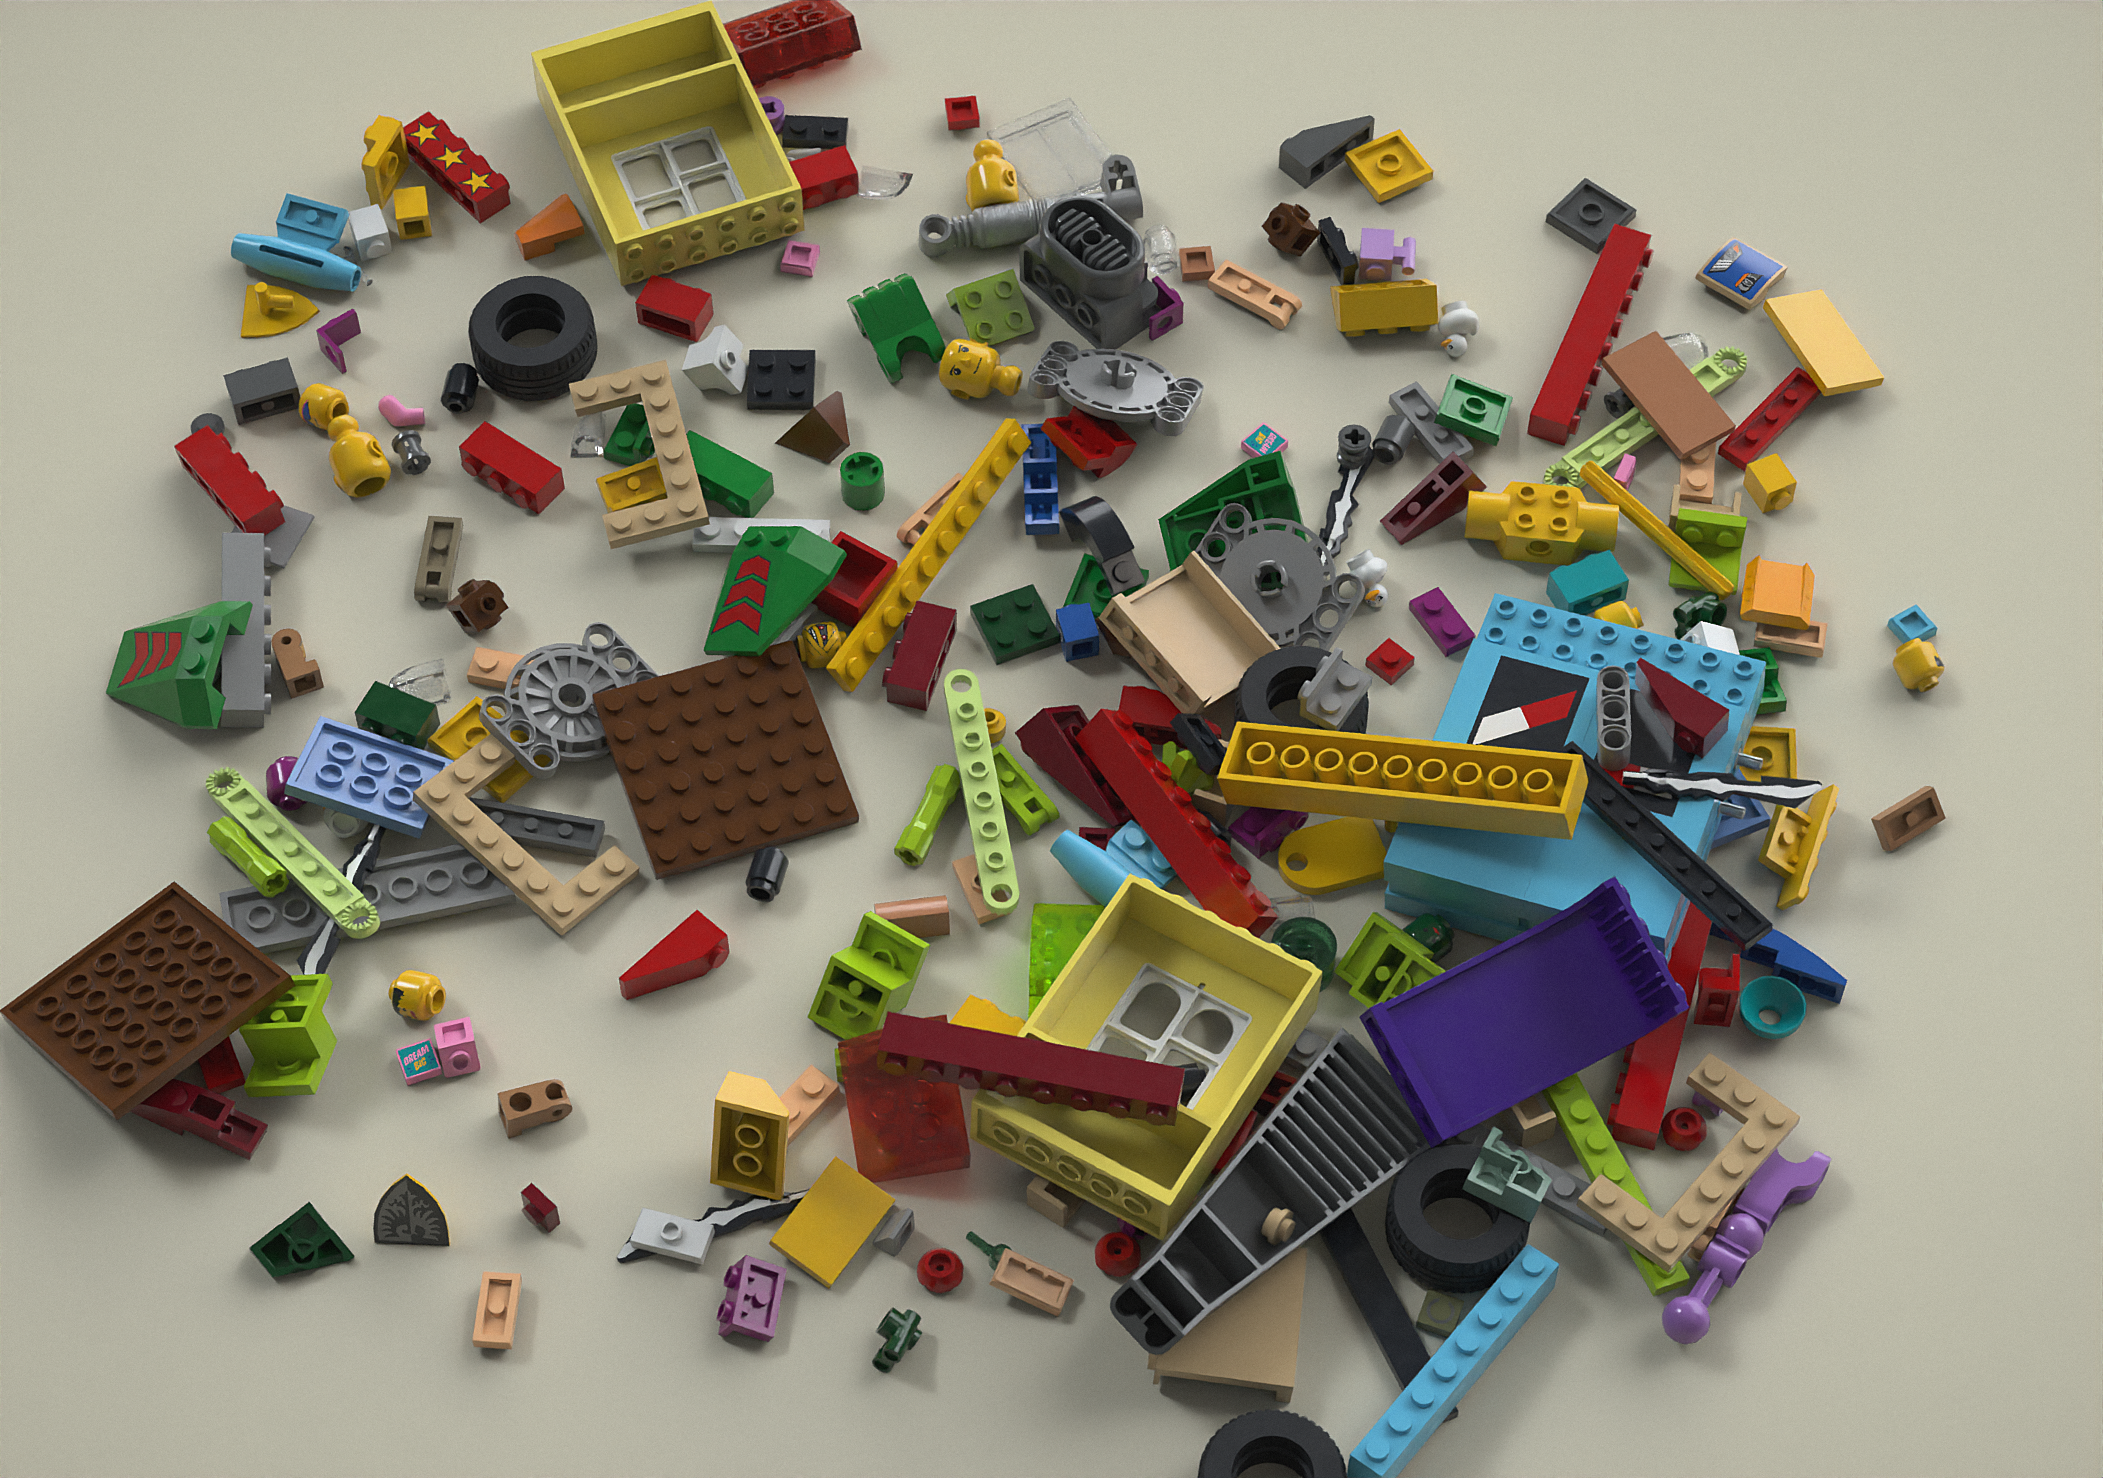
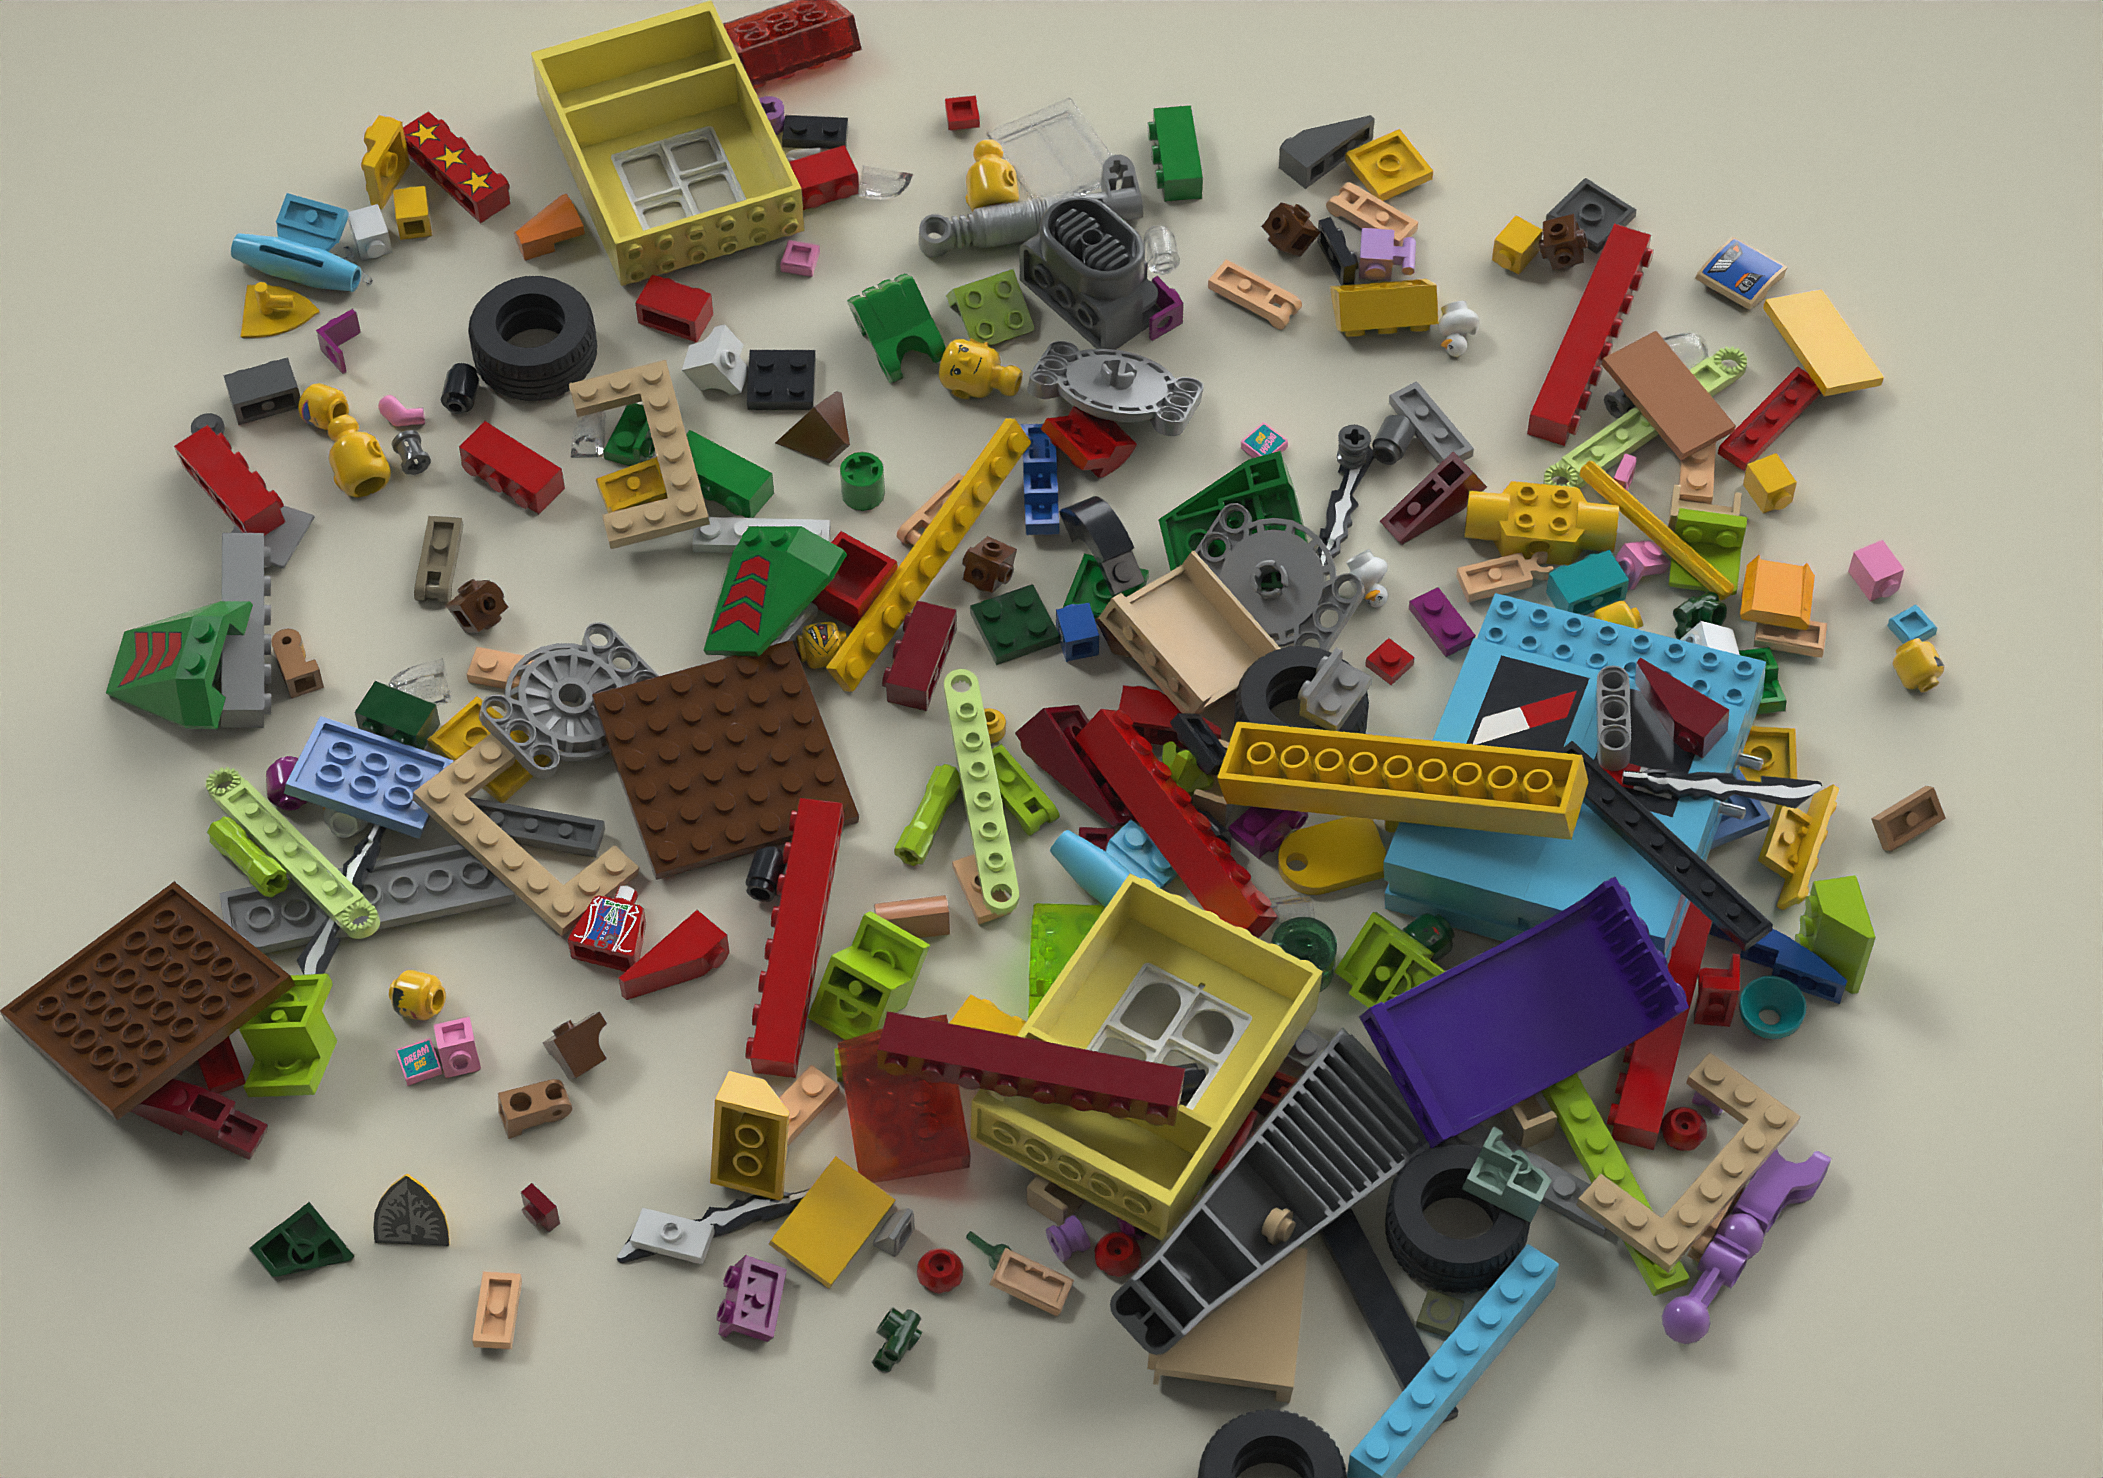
(577, 1045): none -> reddish brown brick
(610, 931): none -> red torso
(796, 938): none -> red brick
(989, 564): none -> reddish brown brick
(1068, 1238): none -> medium lavender wheel
(1176, 153): none -> green brick
(1196, 263): nougat tile -> none
(1371, 212): none -> light nougat plate
(1473, 410): green tile -> none
(1502, 575): none -> light nougat plate
(1517, 245): none -> yellow brick
(1563, 242): none -> reddish brown brick
(1641, 559): none -> bright pink bracket
(1838, 928): none -> lime slope
(1876, 570): none -> bright pink brick

